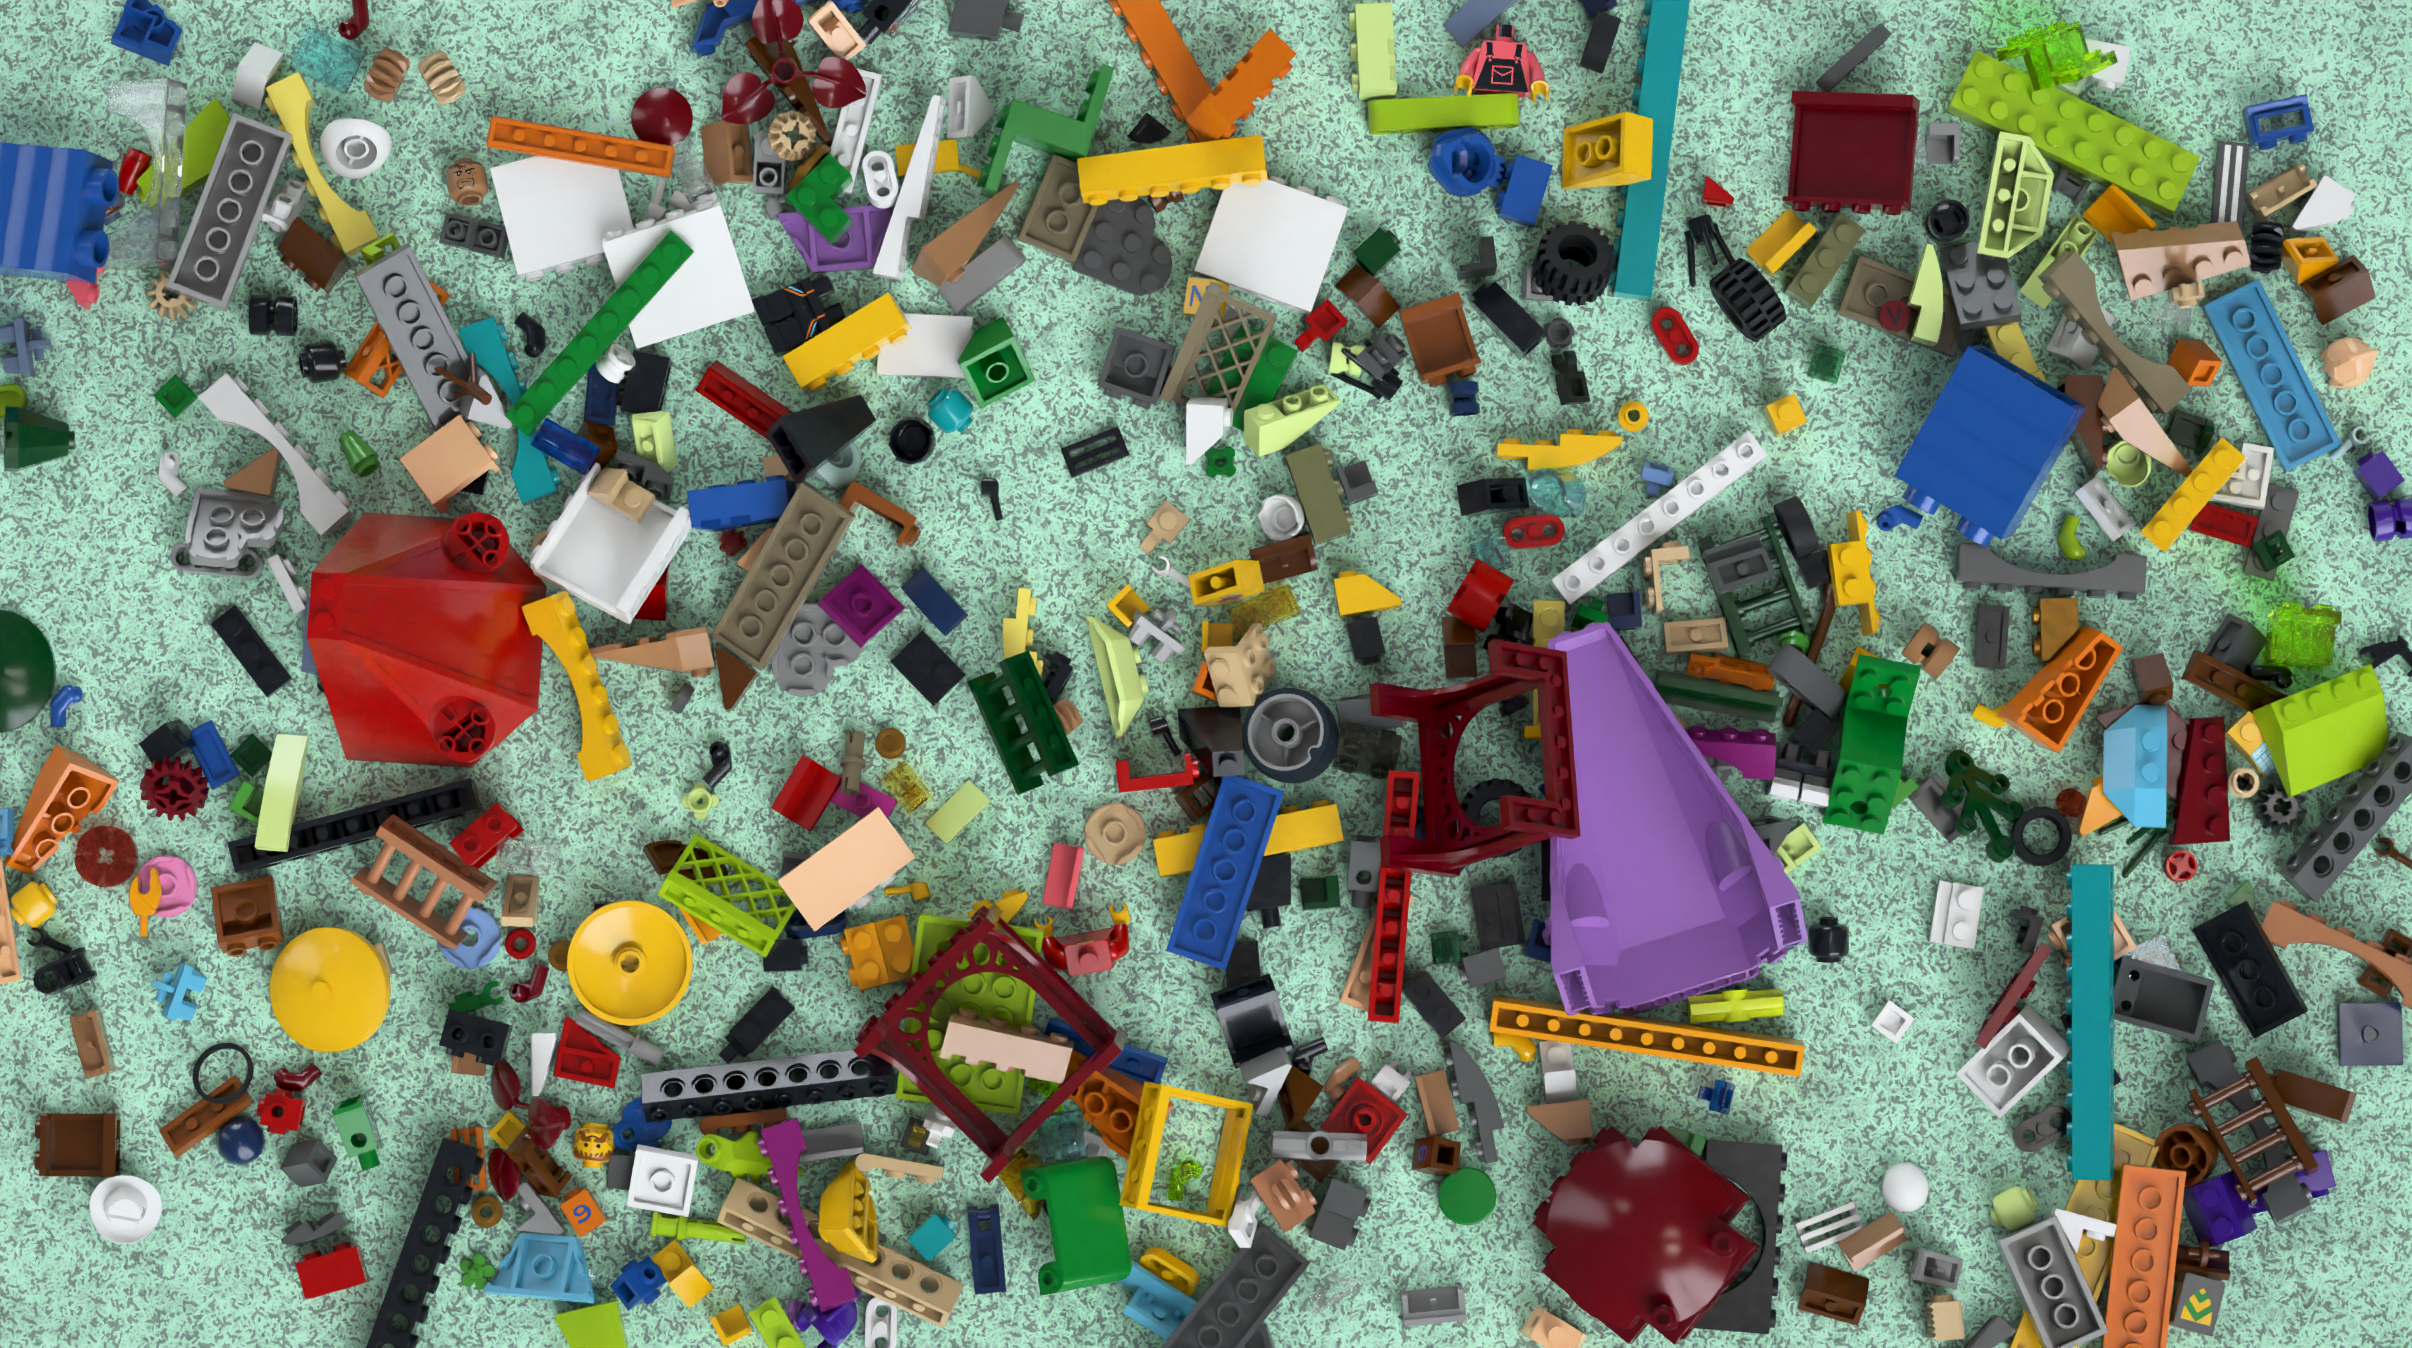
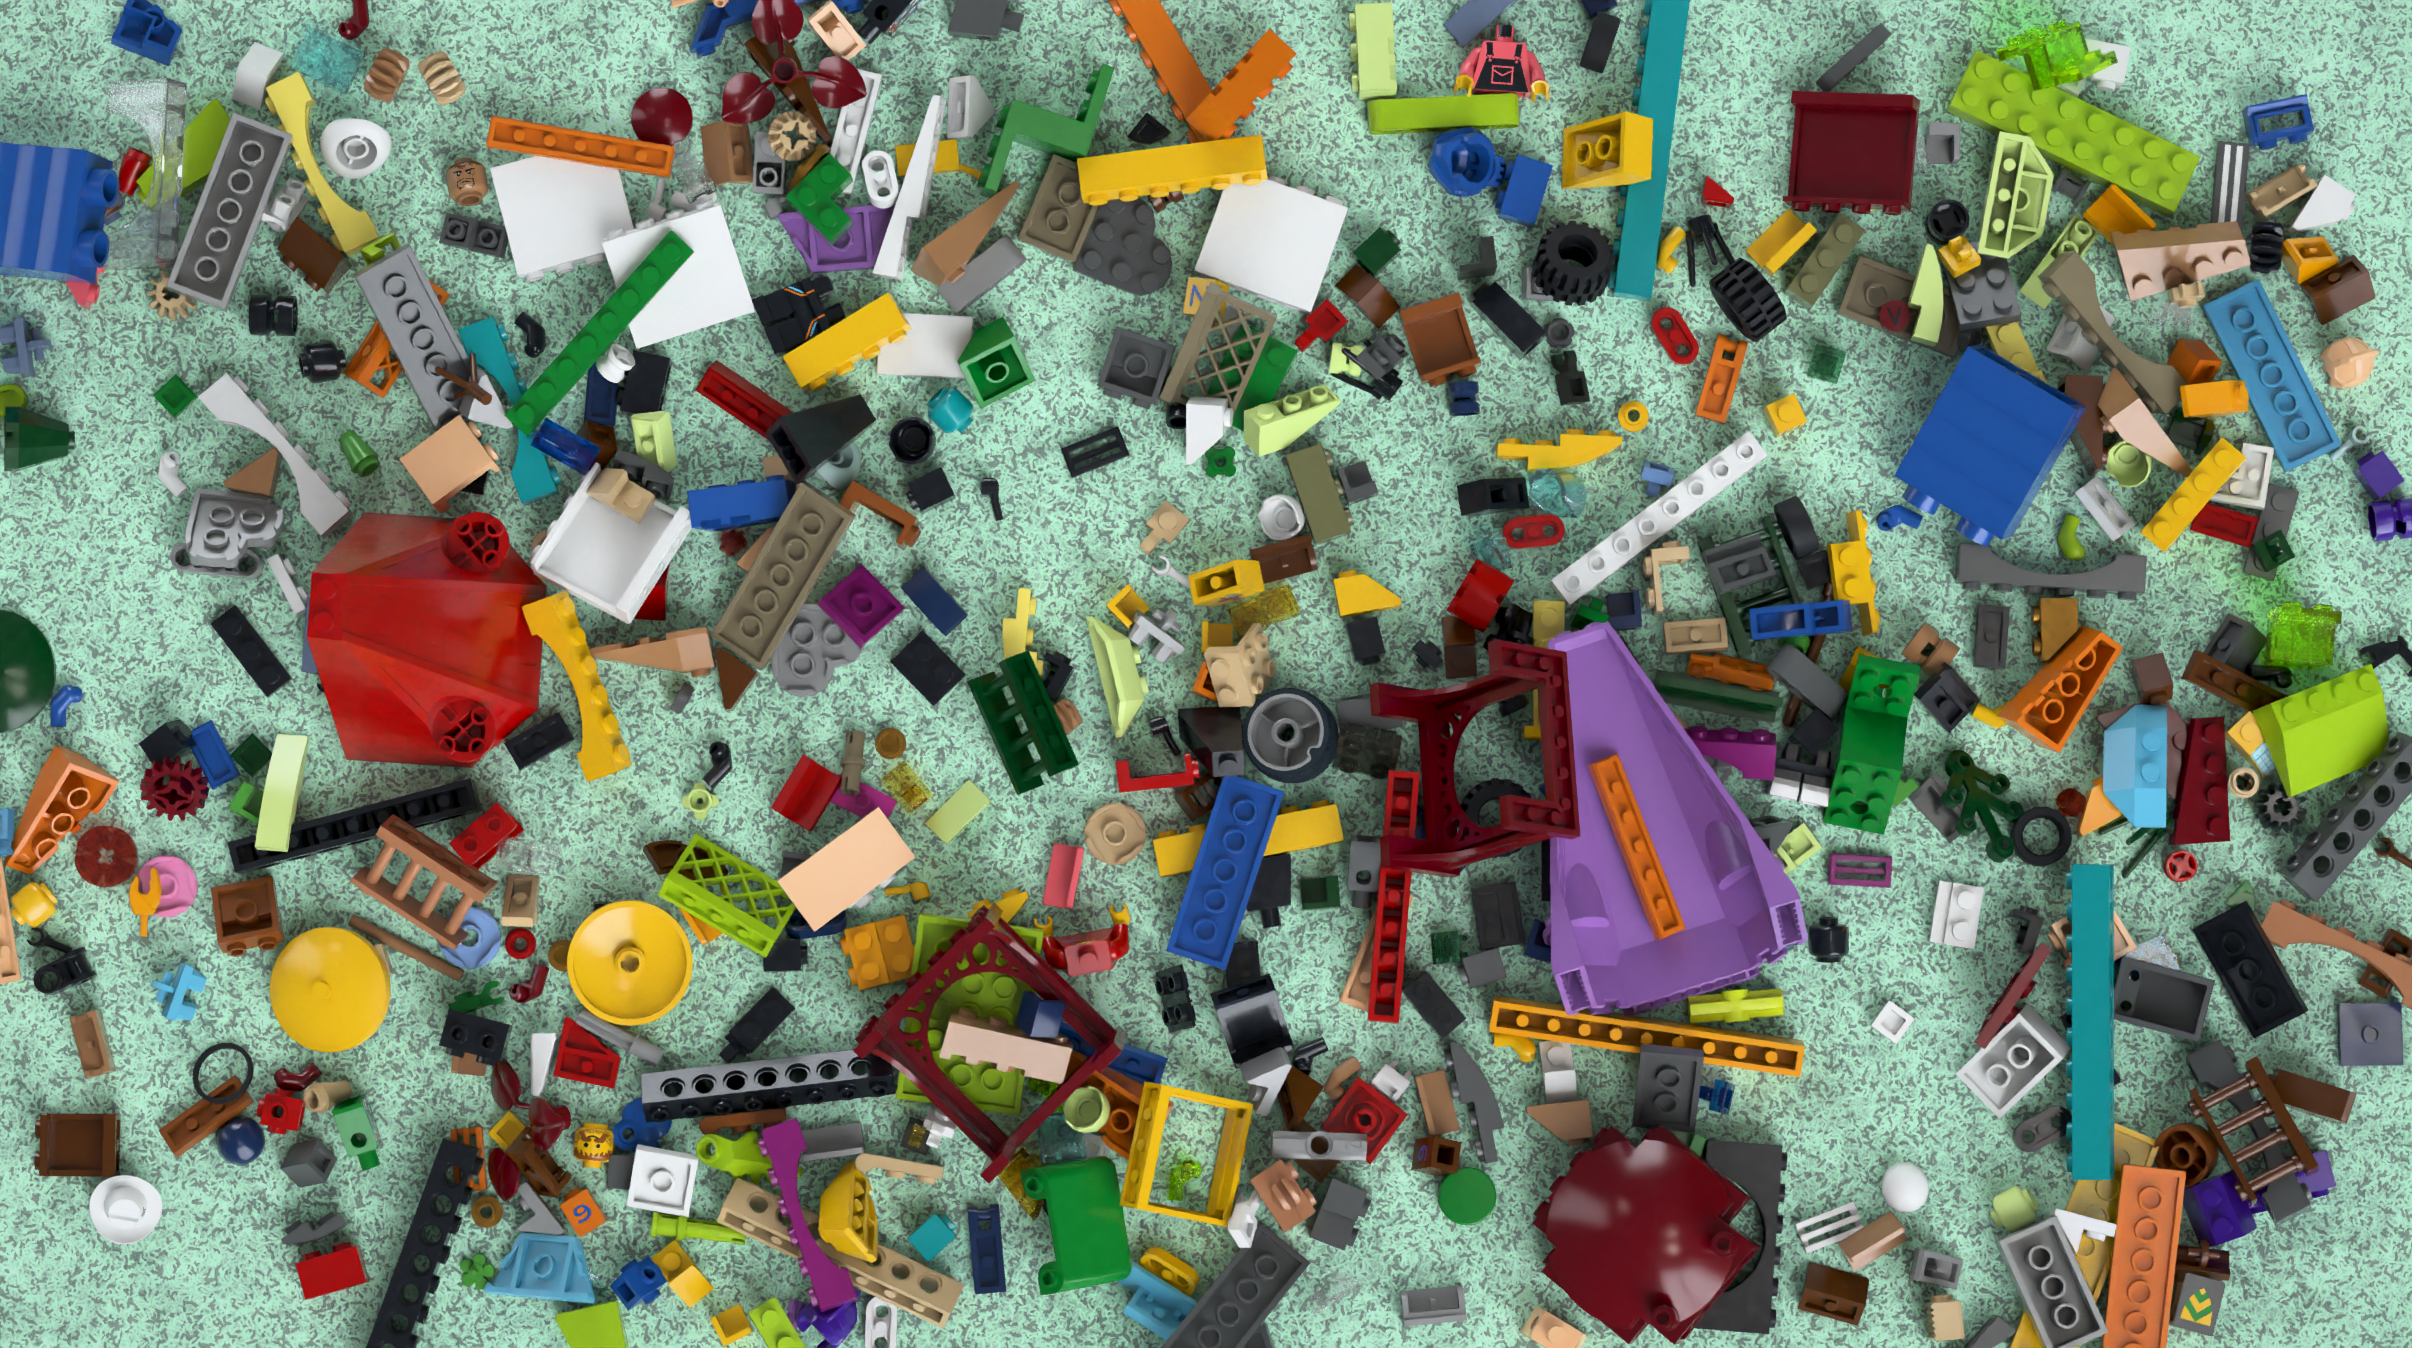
(325, 1095): none -> tan cone
(406, 948): none -> medium nougat bar
(539, 741): none -> black plate
(930, 491): none -> black brick
(1039, 1016): none -> dark blue panel
(1086, 1109): none -> yellowish green hair
(1176, 416): none -> black hinge
(1177, 1008): none -> black hinge
(1427, 654): none -> black plate
(1636, 847): none -> orange tile
(1667, 247): none -> yellow arm
(1668, 1087): none -> dark grey plate
(1721, 380): none -> orange plate
(1801, 620): none -> blue slope
(1833, 869): none -> magenta tile
(1946, 697): none -> black plate
(1958, 256): none -> yellow tile
(2214, 399): none -> light orange slope

